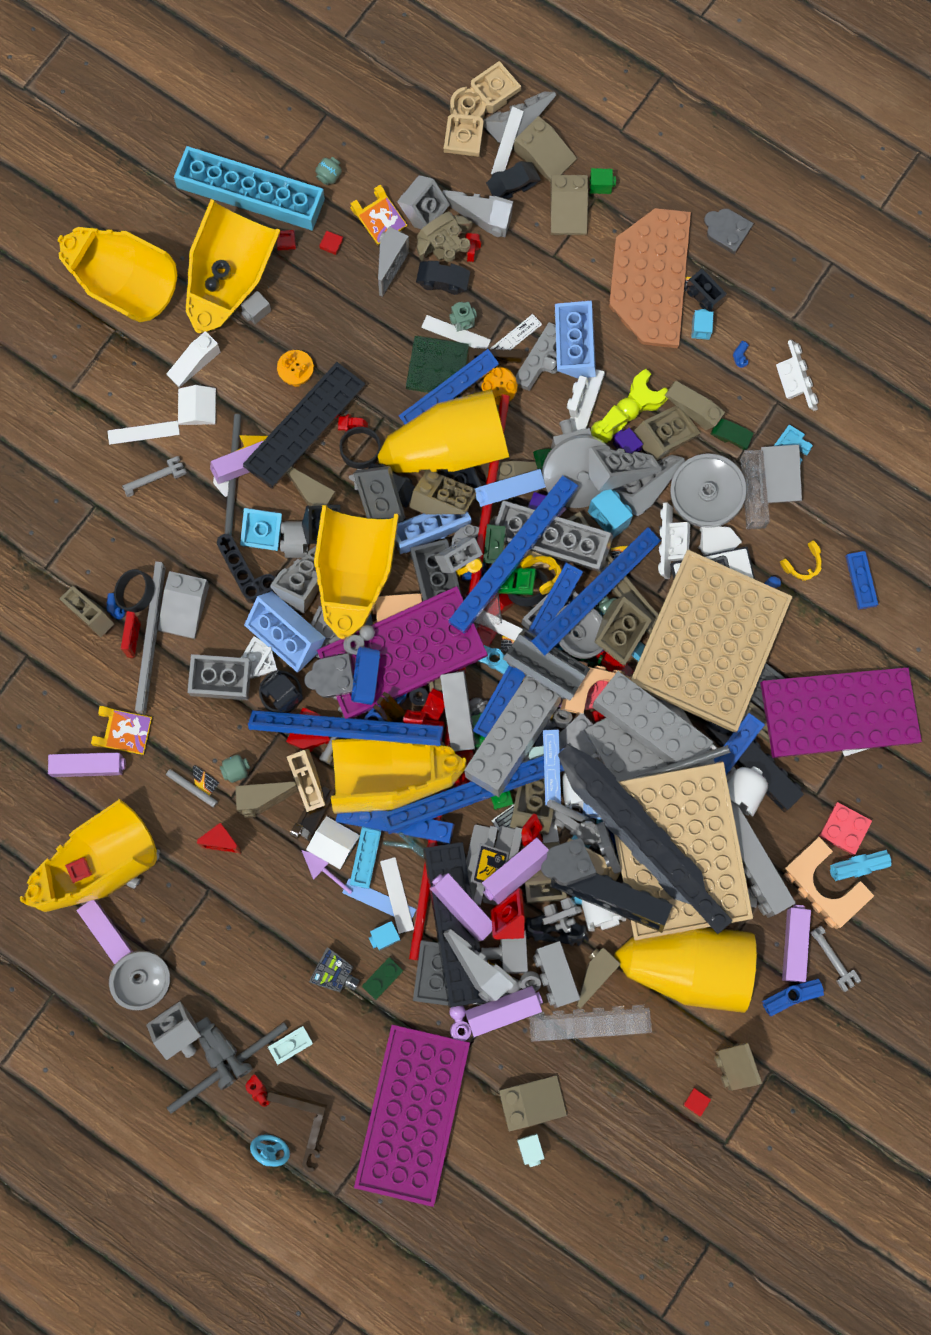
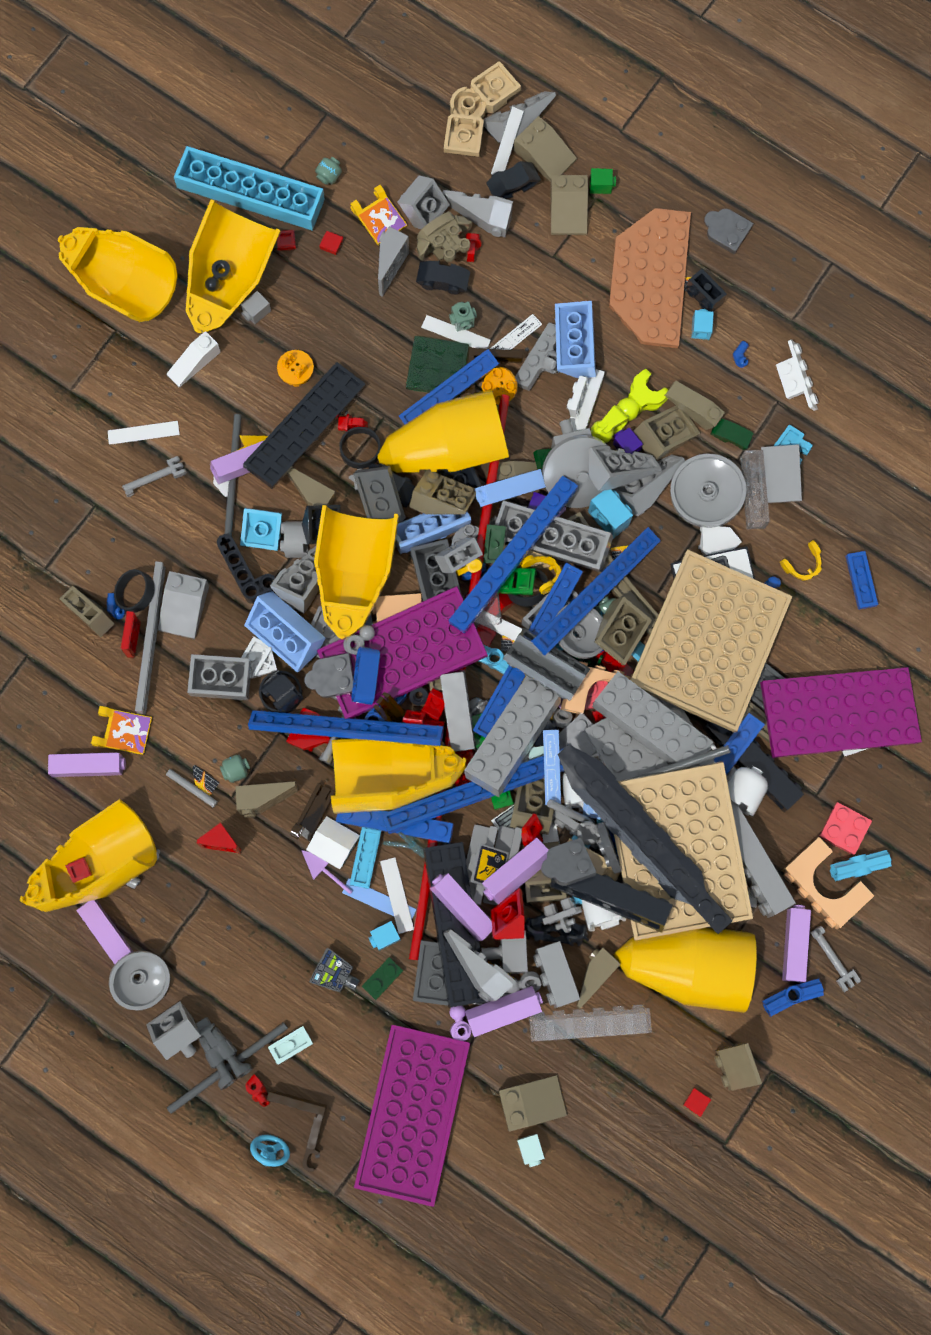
(196, 405): white slope -> none
(306, 779): tan slope -> none
(674, 540): white bracket -> none

